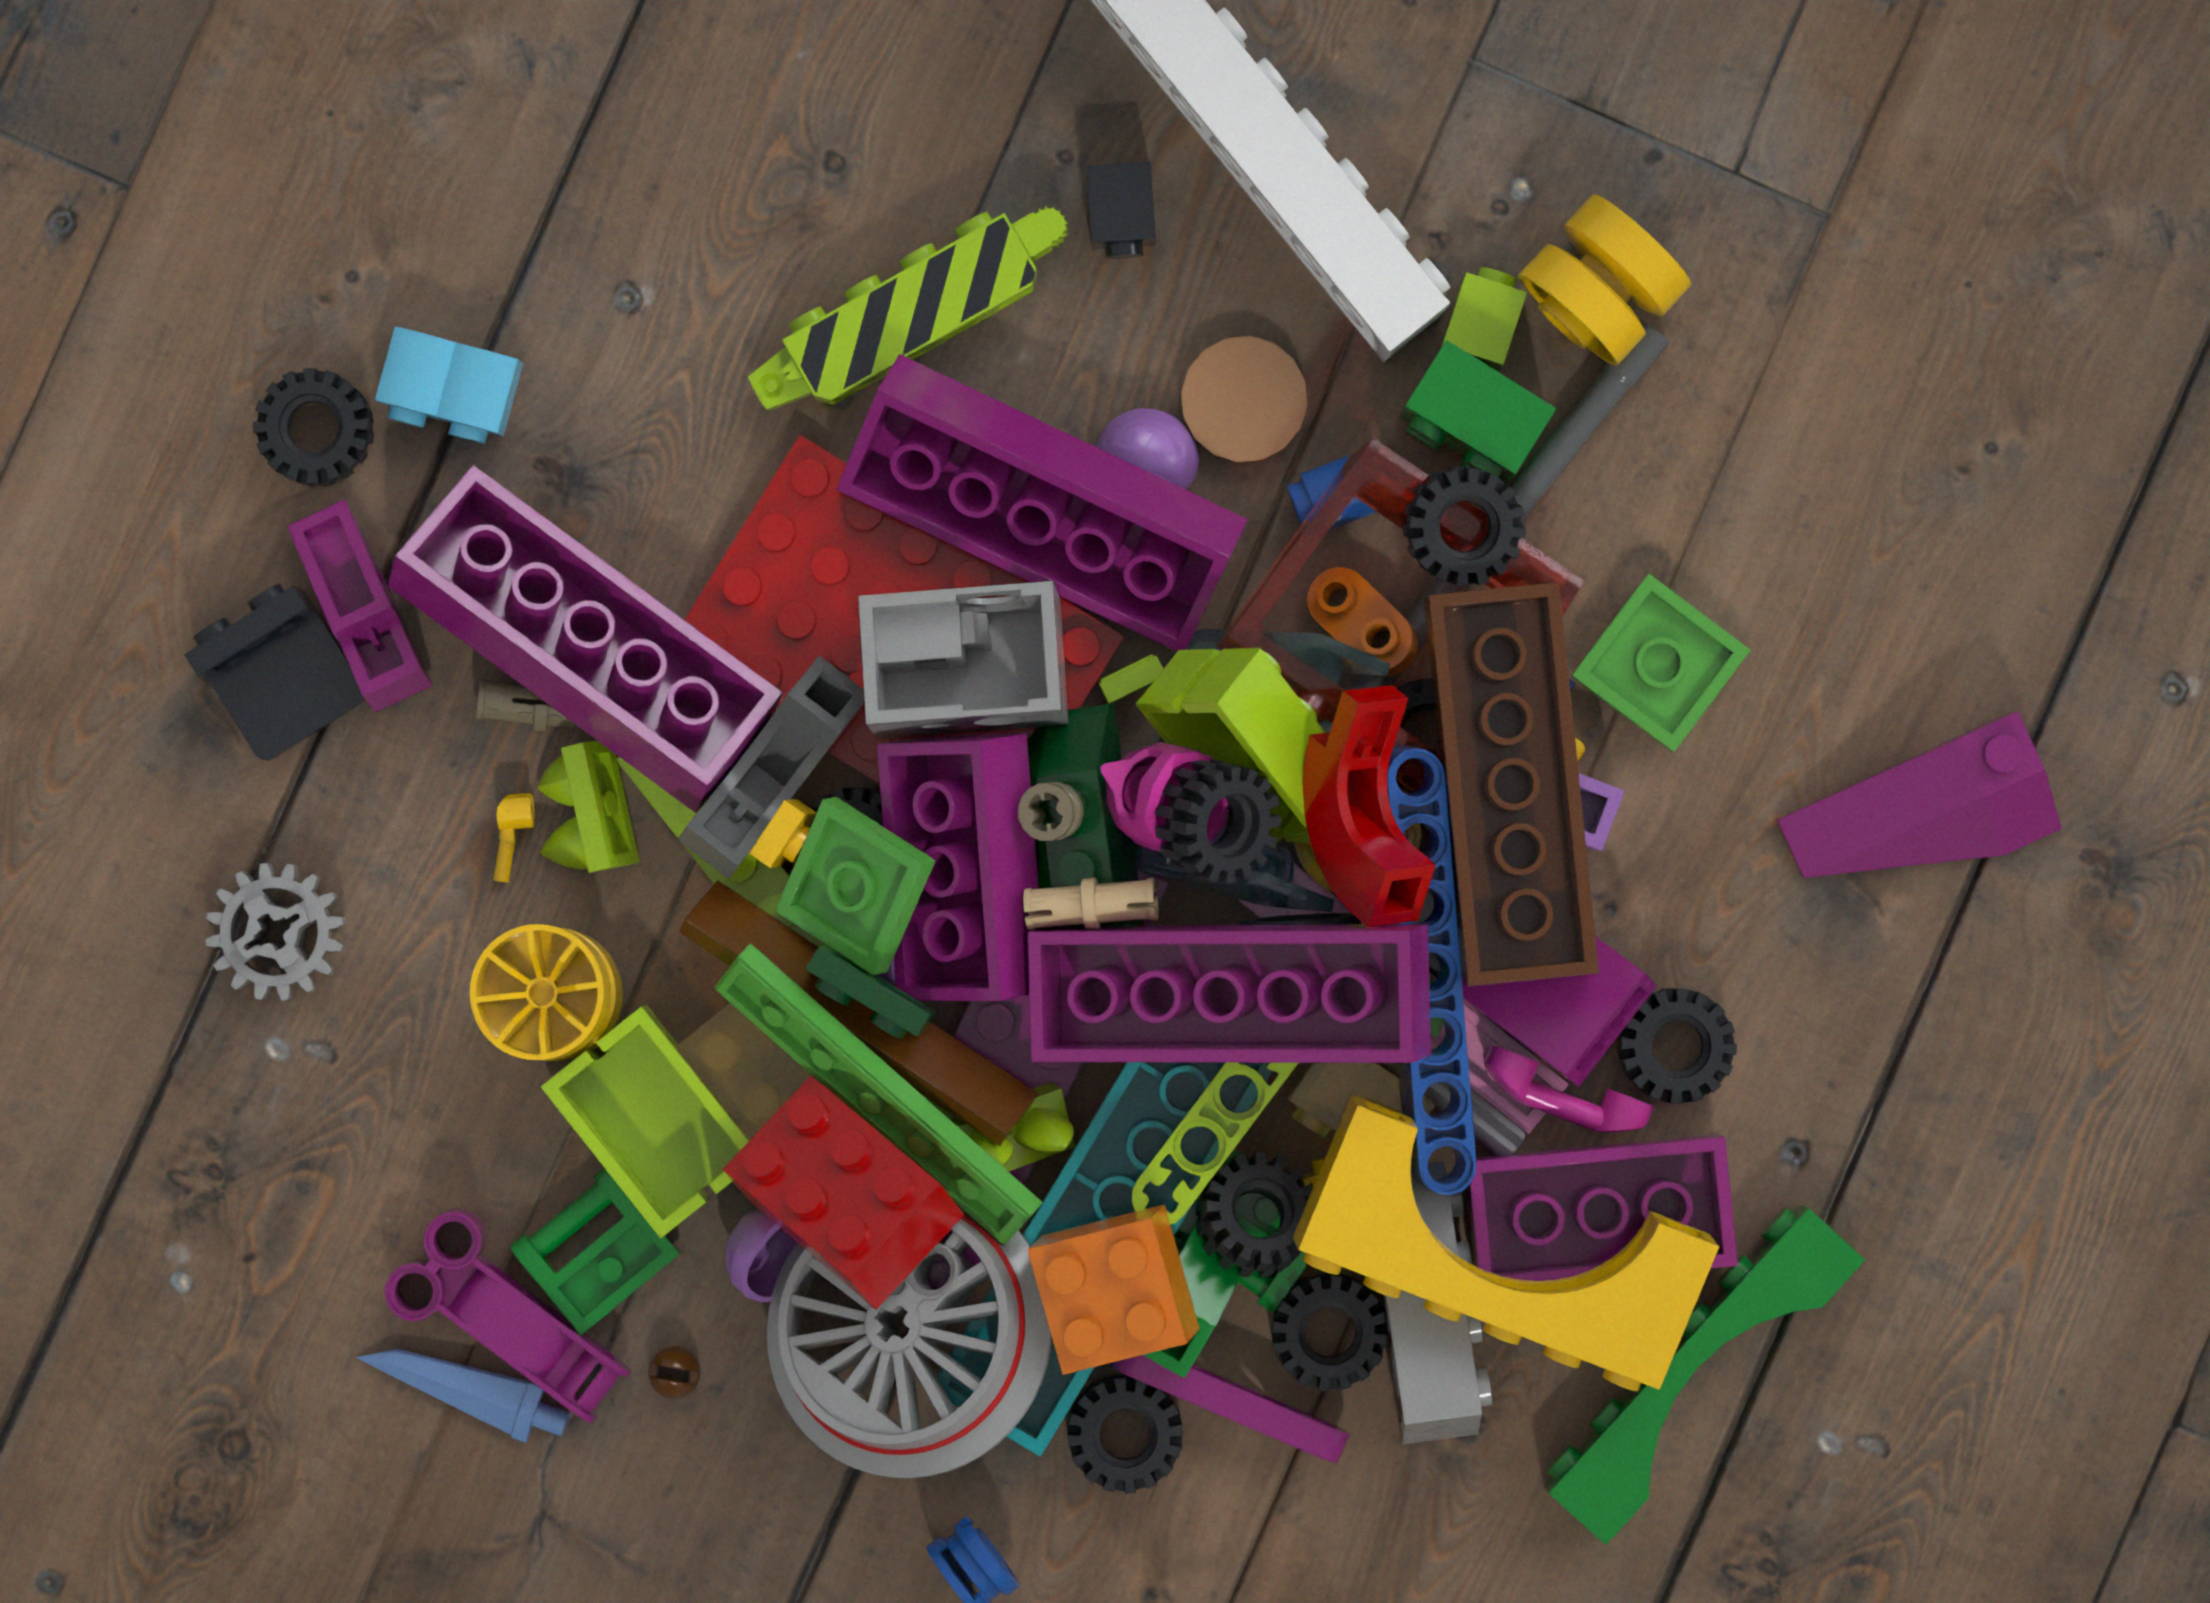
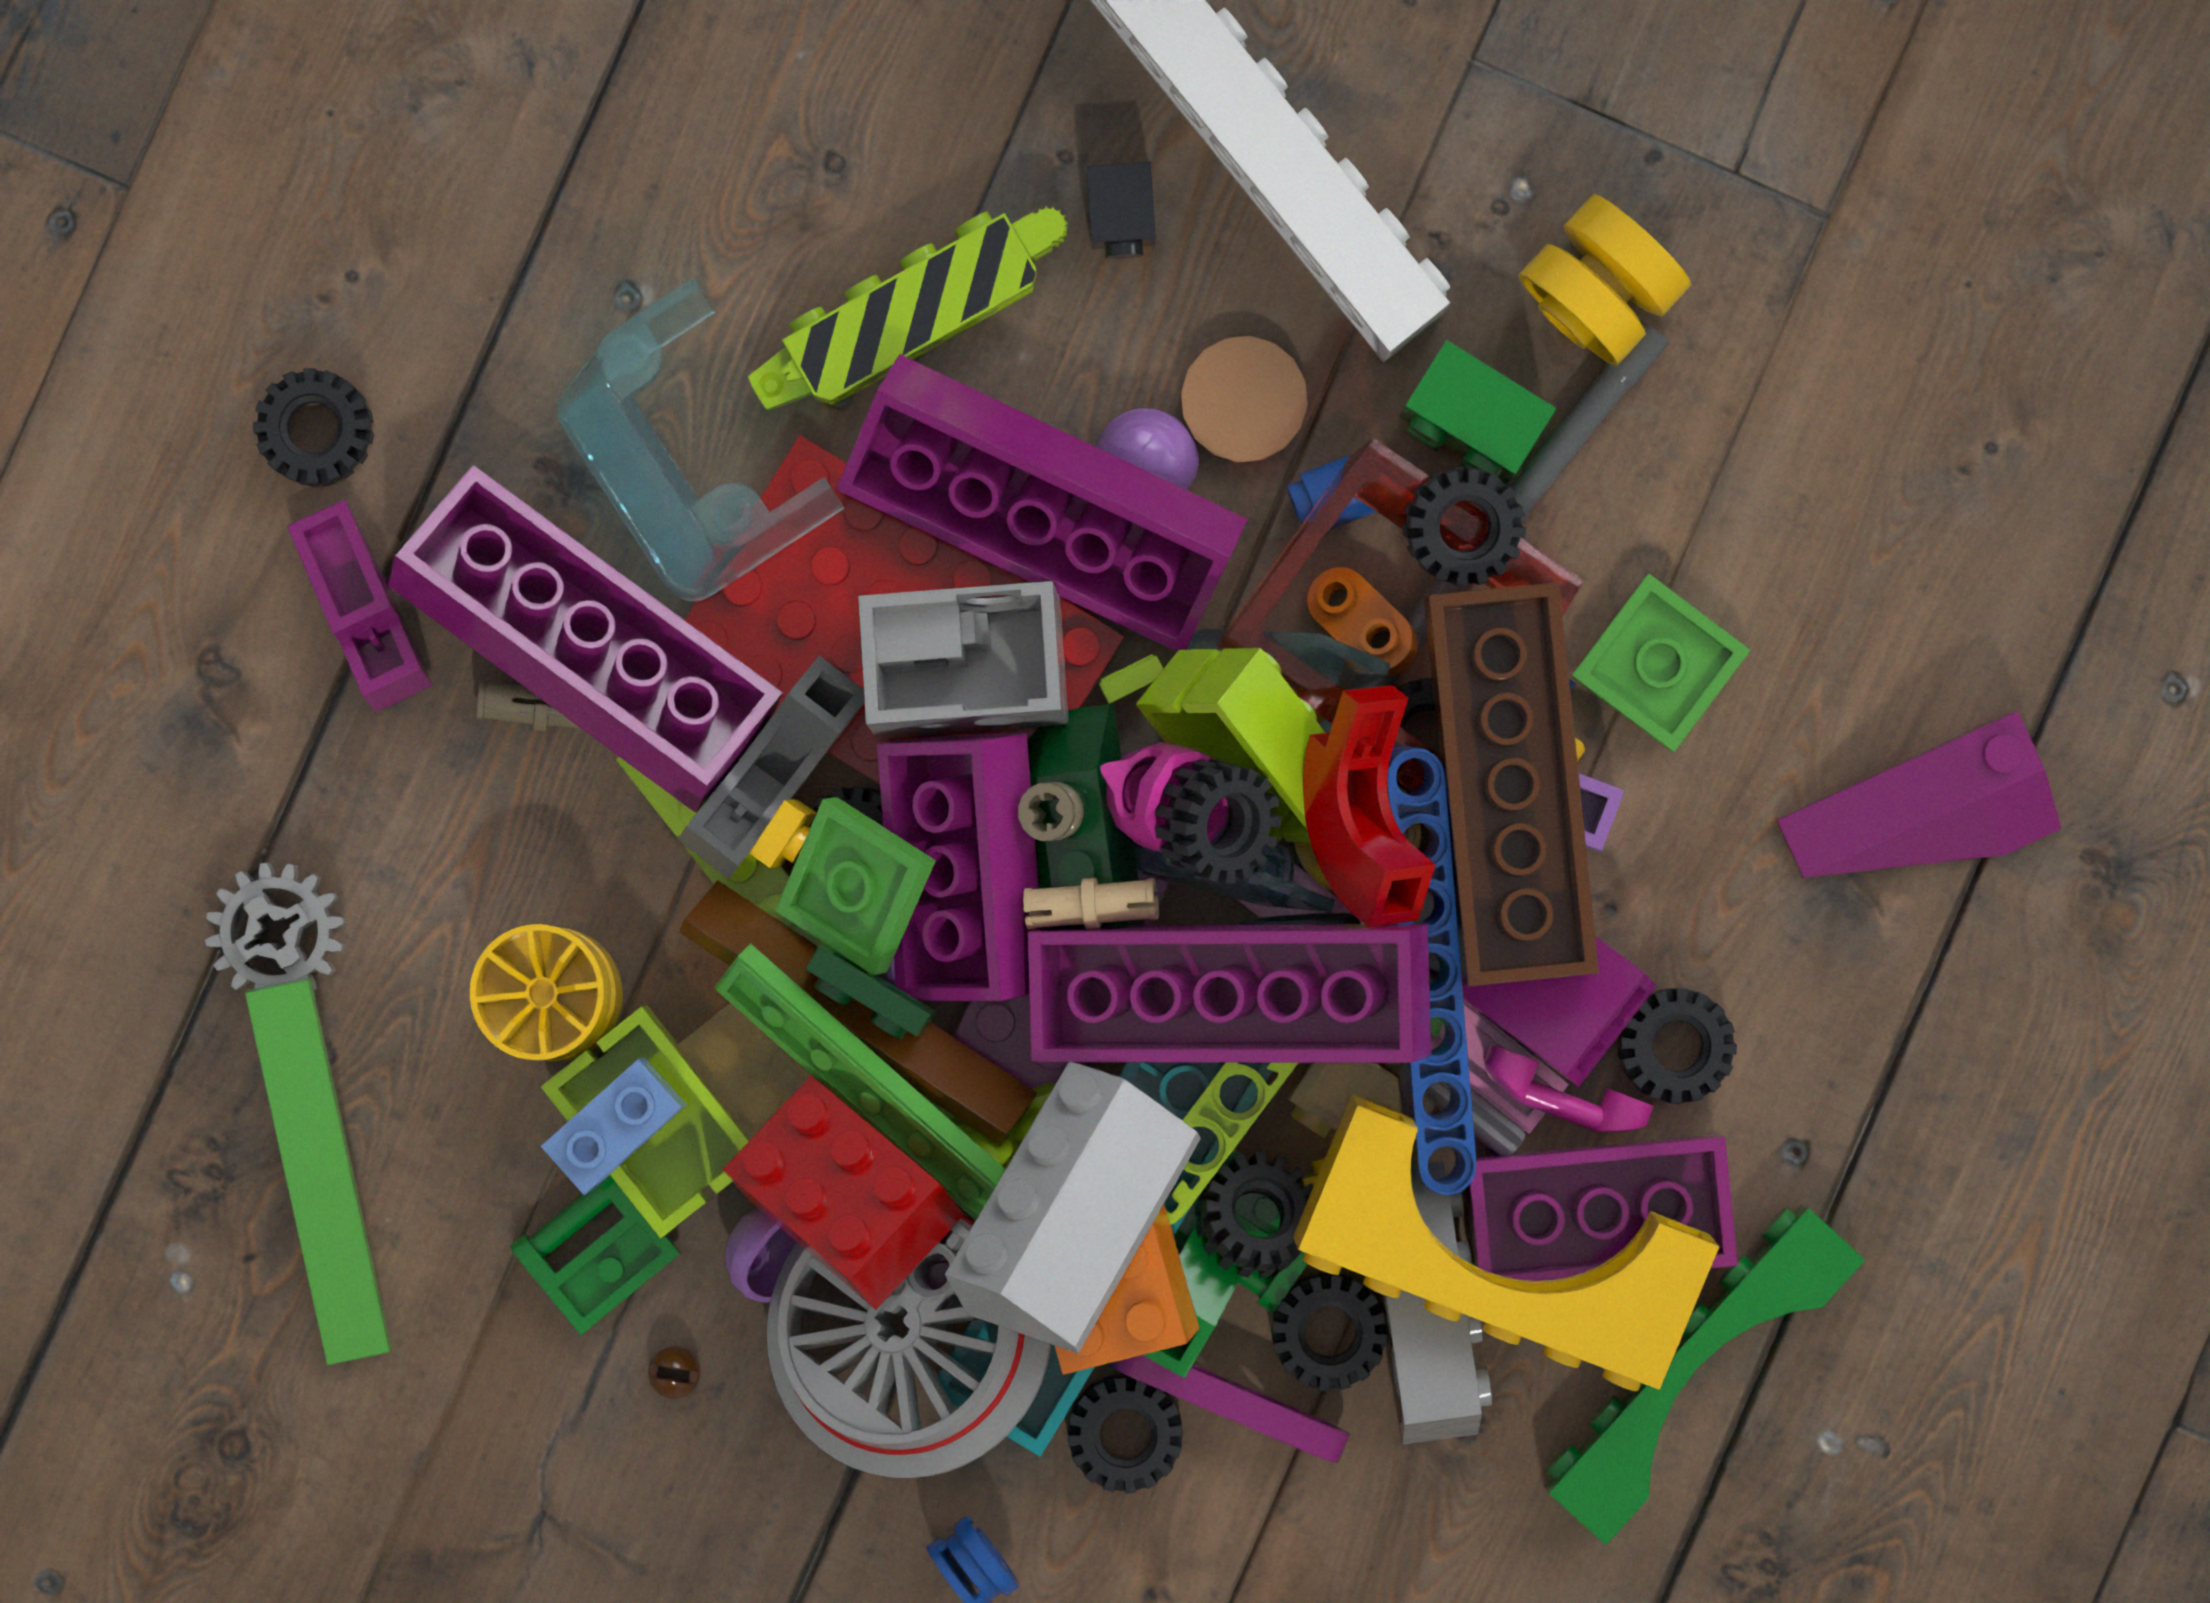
(277, 671): black bracket -> none
(318, 1170): none -> bright green tile
(448, 383): medium azure brick -> none
(491, 1397): medium blue bar -> none
(507, 1319): magenta piece -> none
(513, 813): yellow hand -> none
(602, 829): lime tile -> none
(613, 1125): none -> medium blue brick
(688, 540): none -> clear light blue windscreen
(1071, 1208): none -> light grey slope
(1485, 316): lime brick -> none

